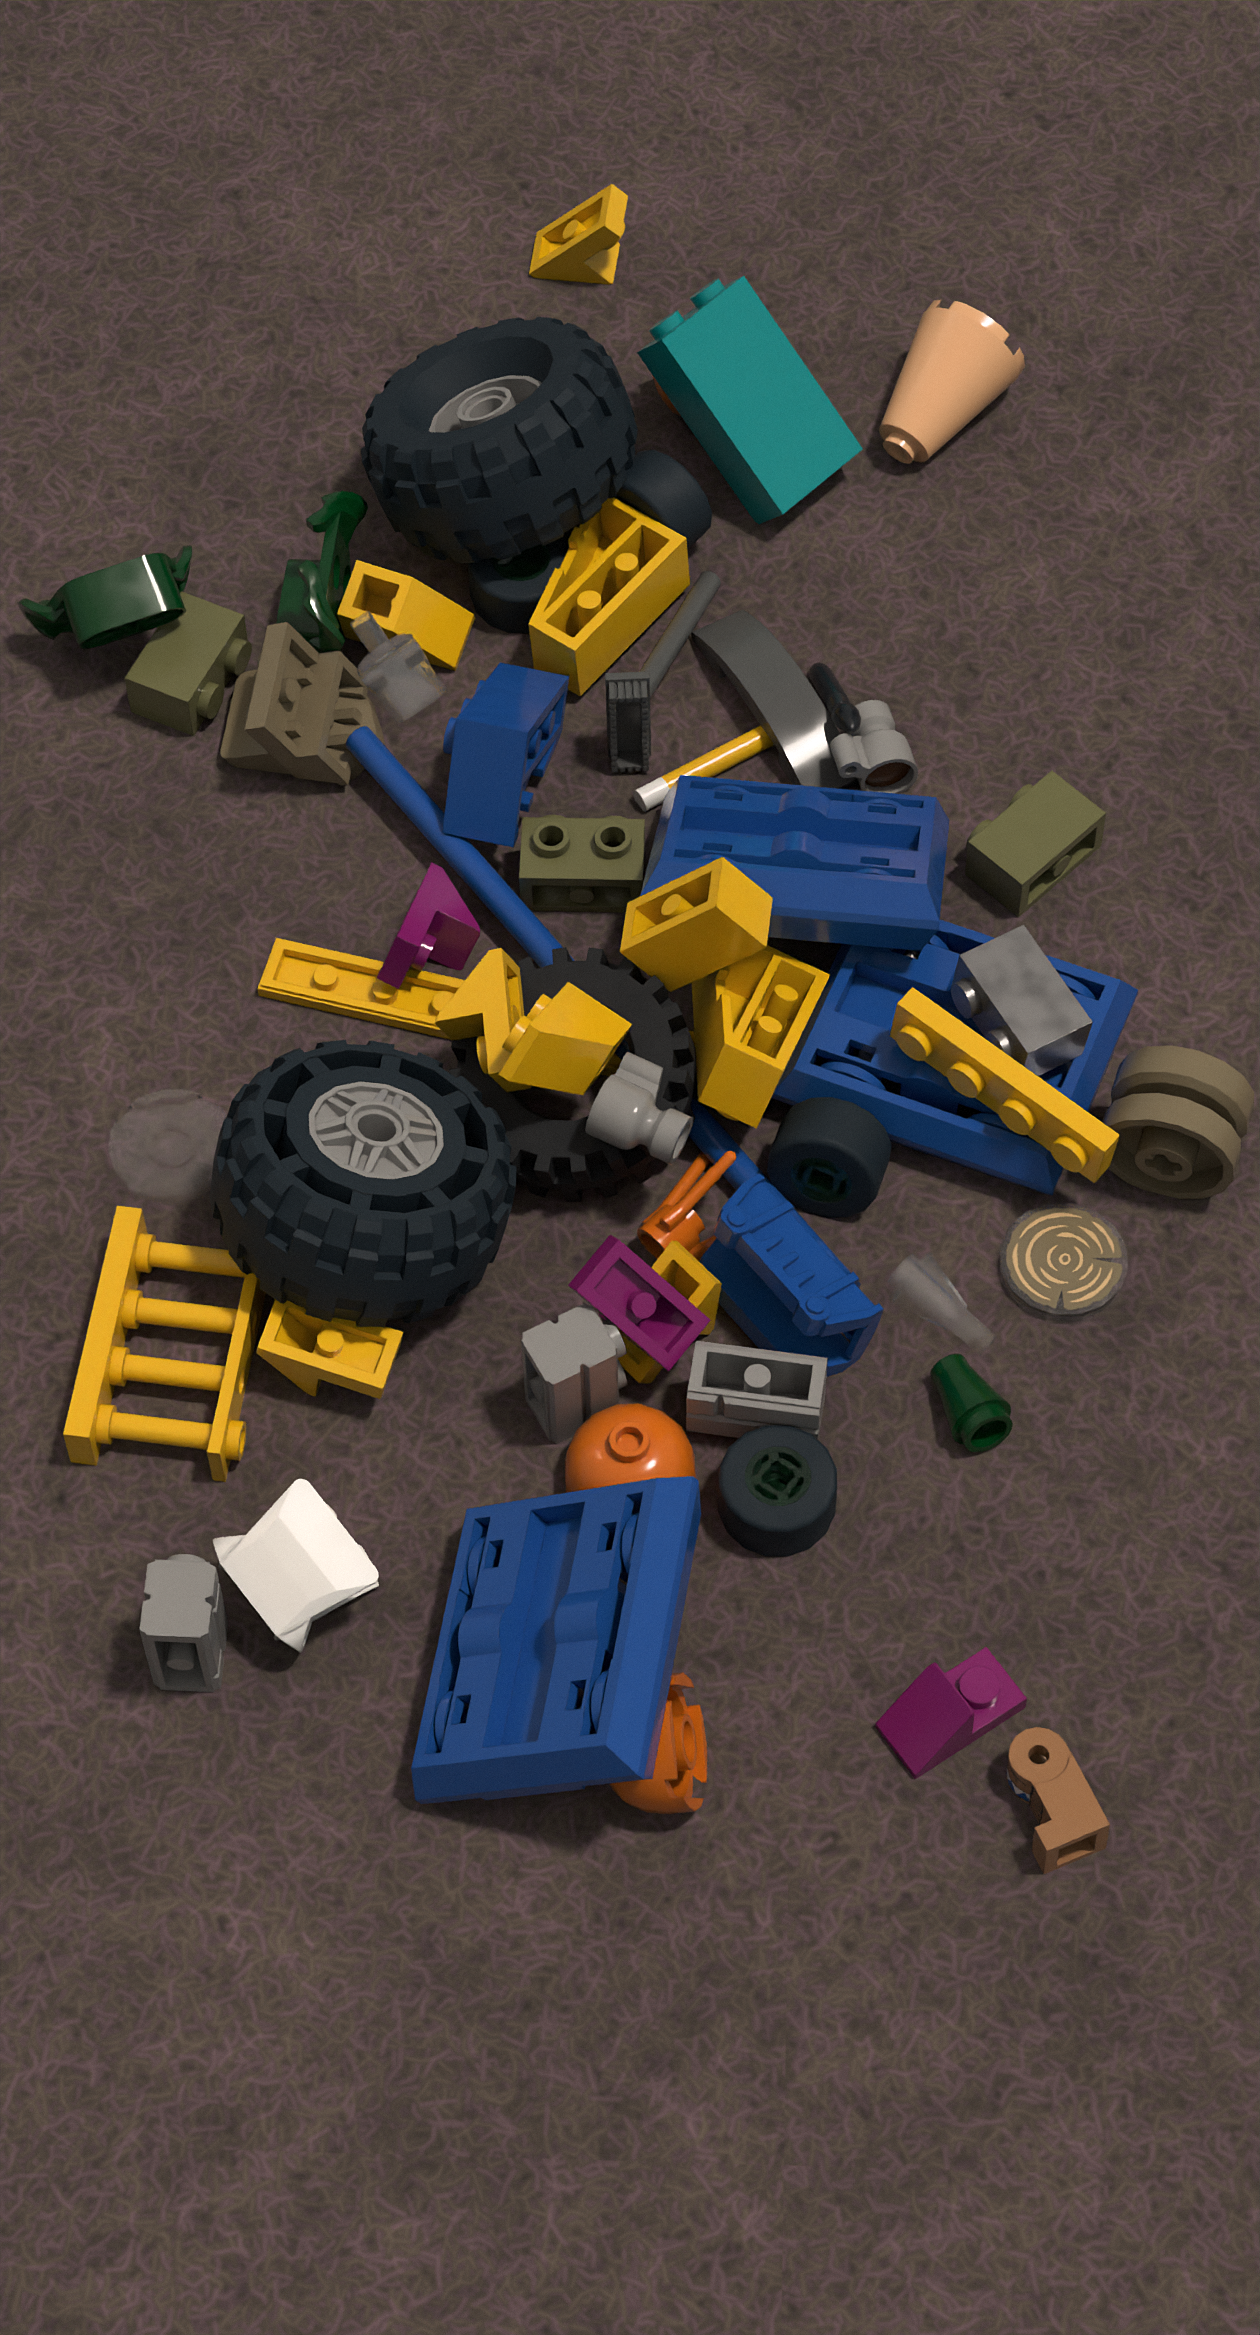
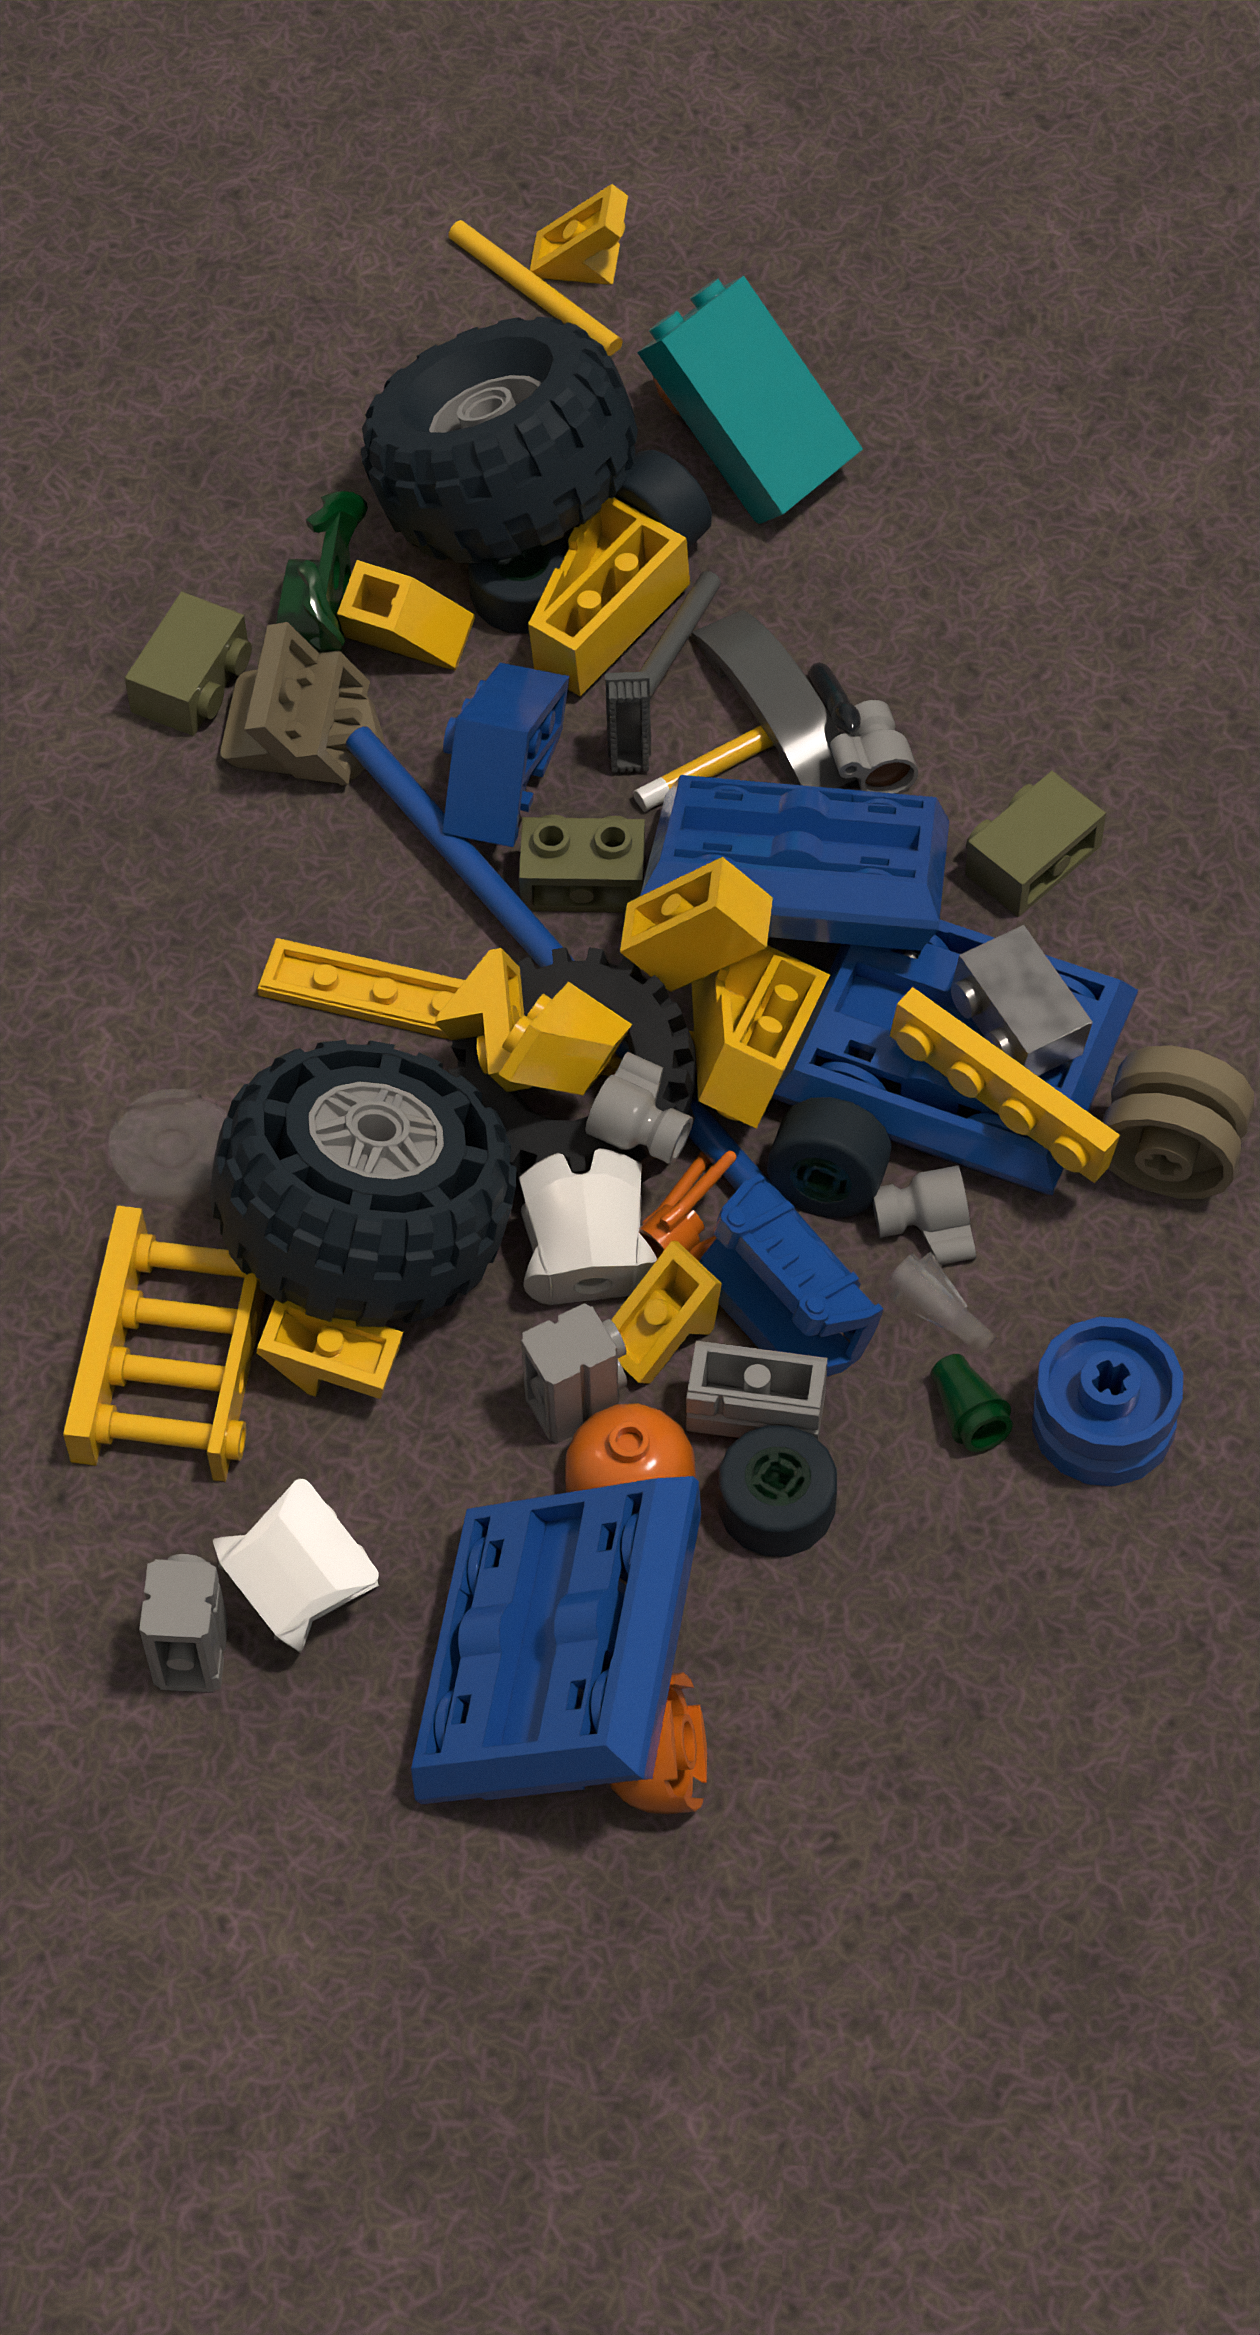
(115, 600): dark green piece -> none
(396, 670): clear piece -> none
(433, 928): magenta slope -> none
(531, 285): none -> yellow bar
(584, 1229): none -> white piece
(639, 1302): magenta slope -> none
(936, 1206): none -> light grey piece
(947, 380): light nougat cone -> none
(949, 1711): magenta slope -> none
(1053, 1785): medium nougat leg -> none
(1063, 1263): tile -> none
(1107, 1401): none -> blue wheel

